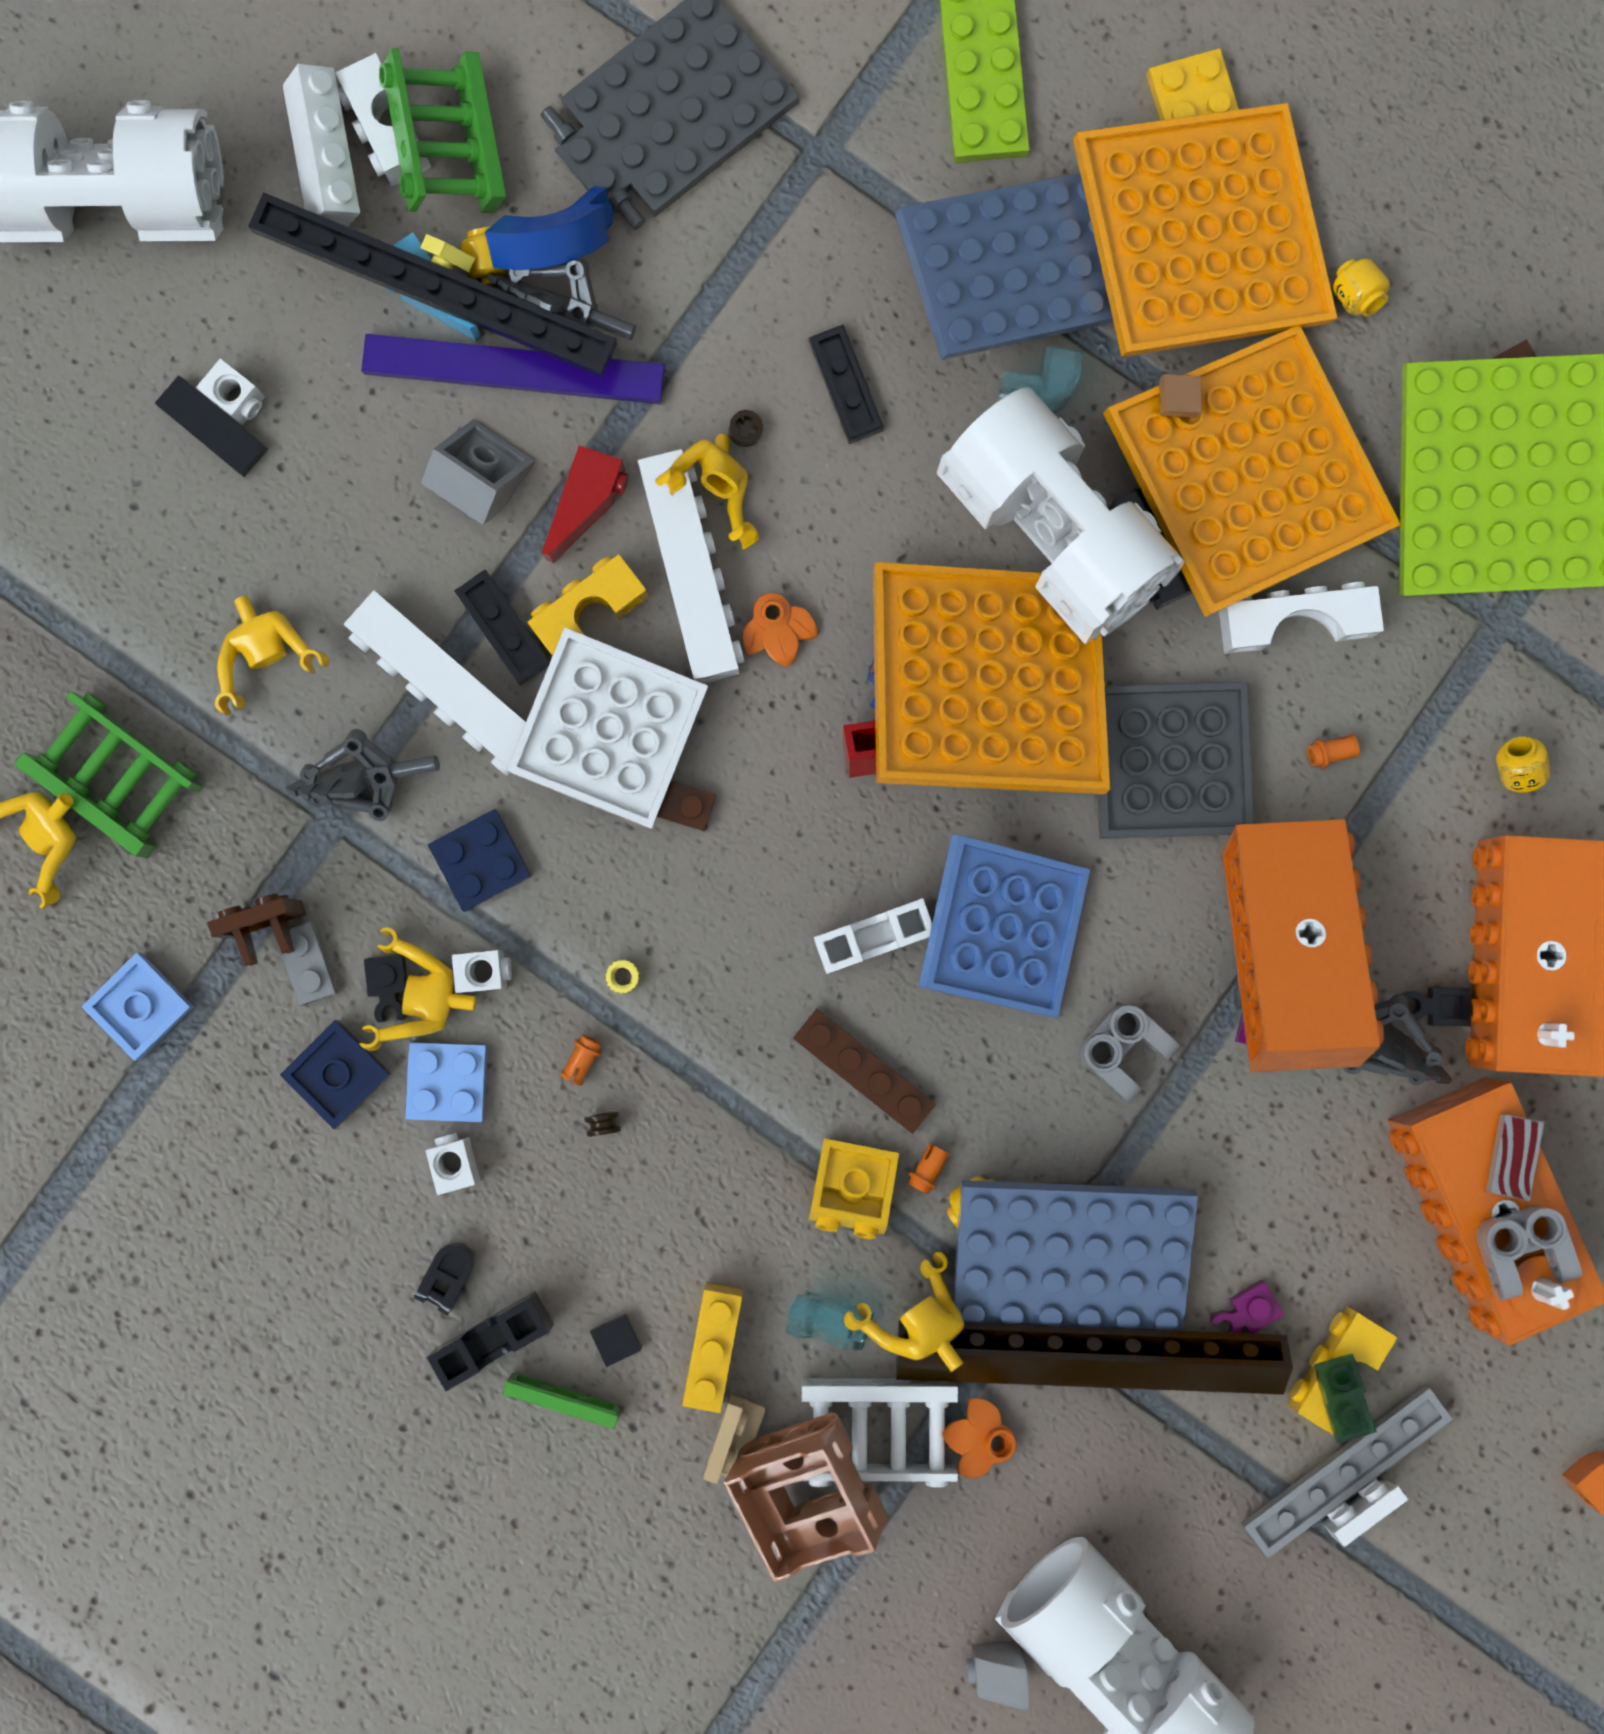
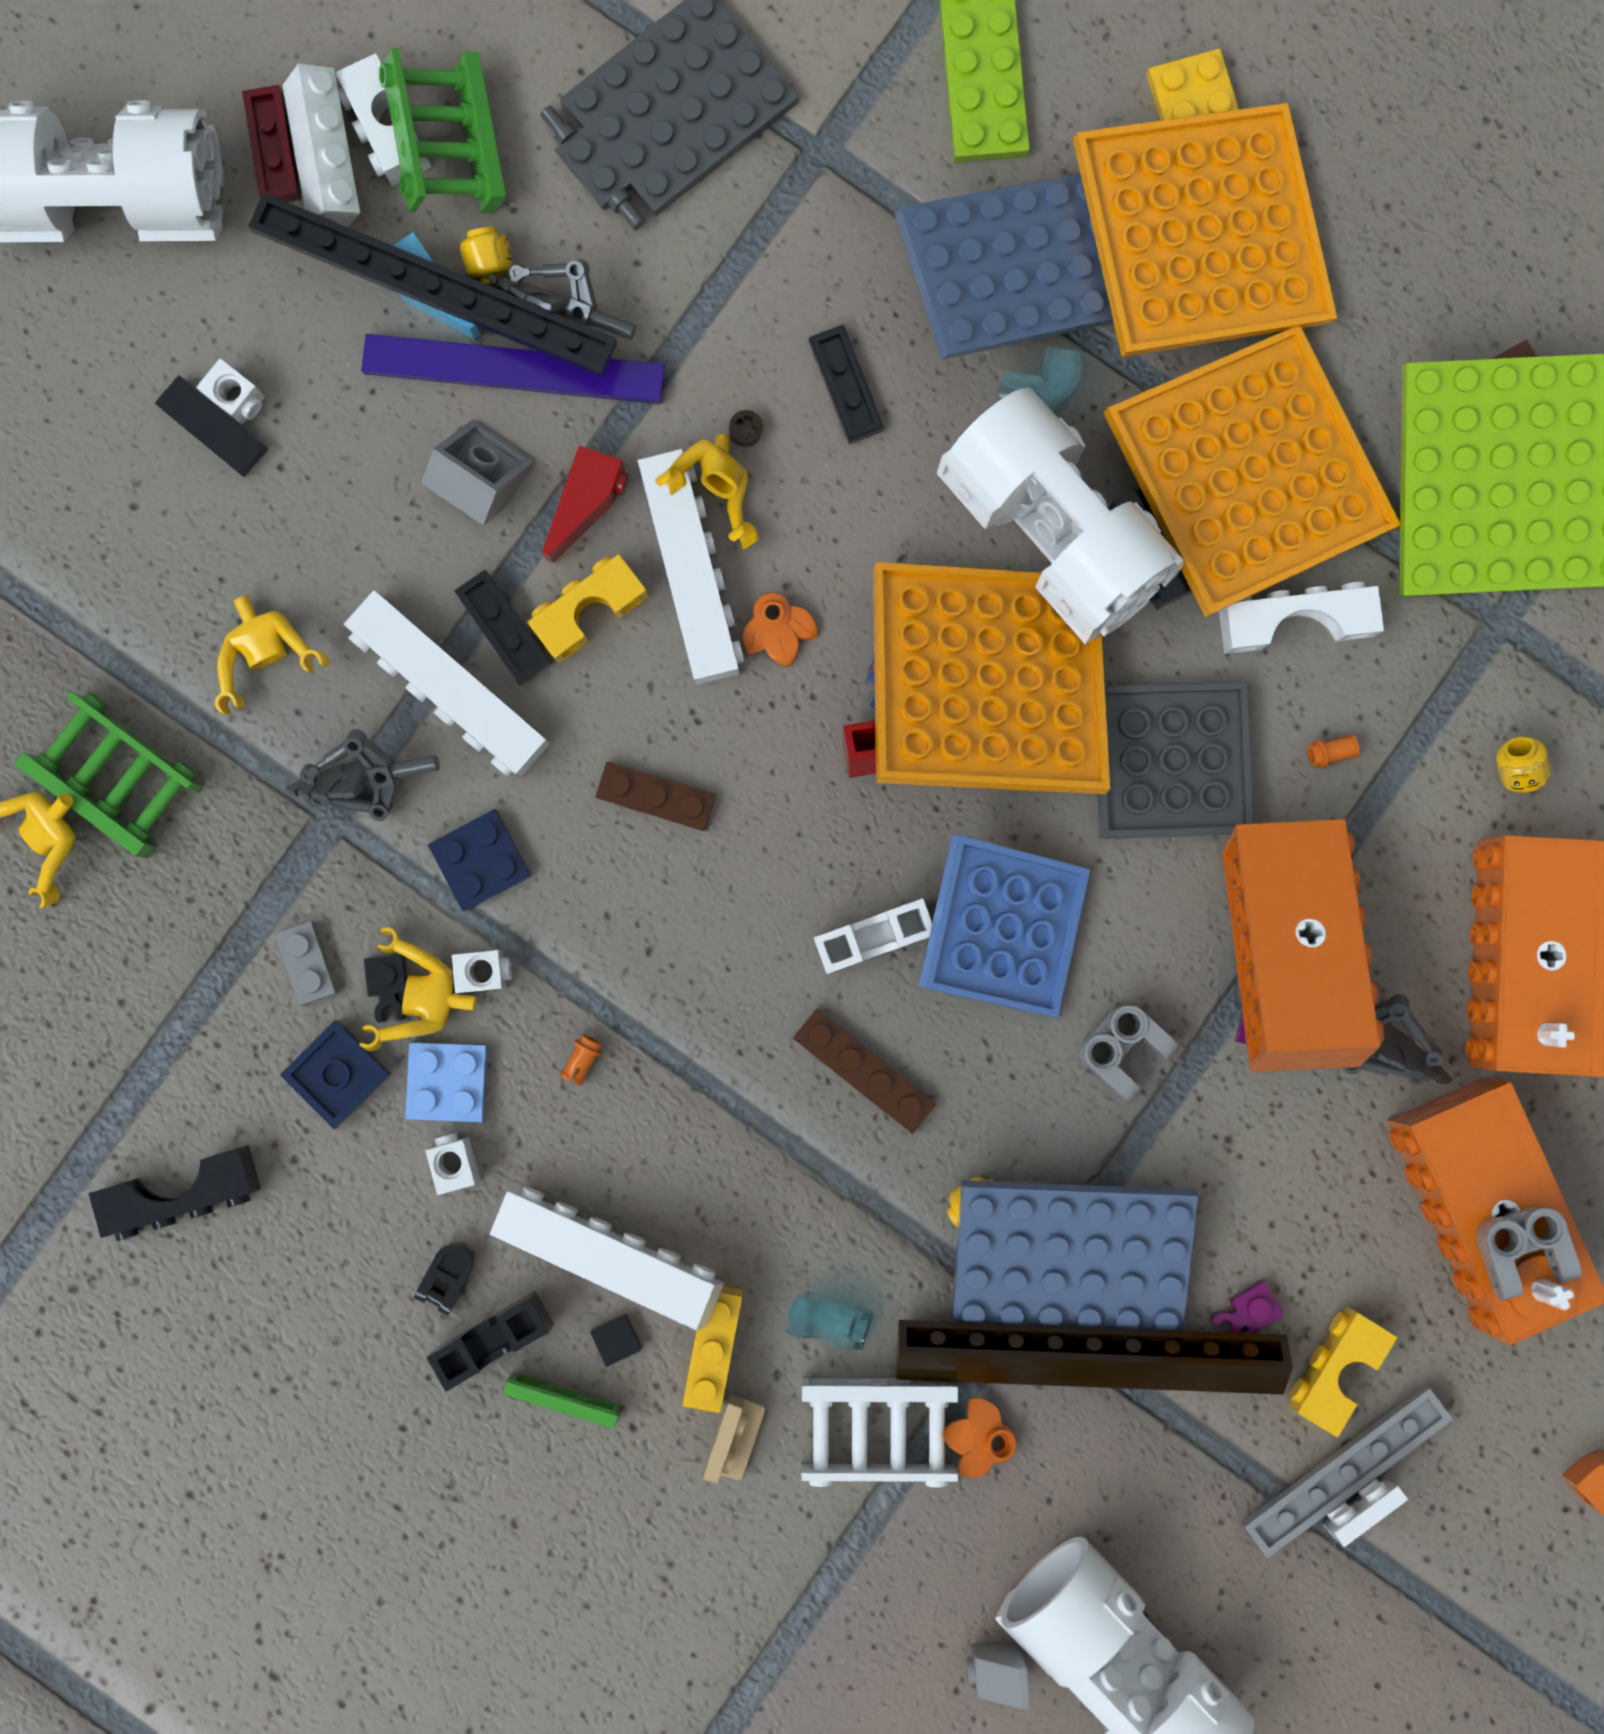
(131, 1204): none -> black arch
(137, 1006): light blue plate -> none
(268, 912): reddish brown plate -> none
(271, 142): none -> dark red plate
(446, 254): light yellow plate -> none
(551, 238): blue arch -> none
(602, 1124): dark brown bush -> none
(607, 728): white plate -> none
(608, 1258): none -> white brick
(610, 976): light yellow axle -> none
(804, 1532): nougat piece -> none
(853, 1188): yellow plate -> none
(928, 1169): orange pin -> none
(929, 1324): yellow piece -> none
(1180, 395): medium nougat tile -> none
(1344, 1398): clear green slope -> none
(1361, 287): yellow head -> none
(1443, 1006): black plate -> none
(1514, 1157): tile -> none

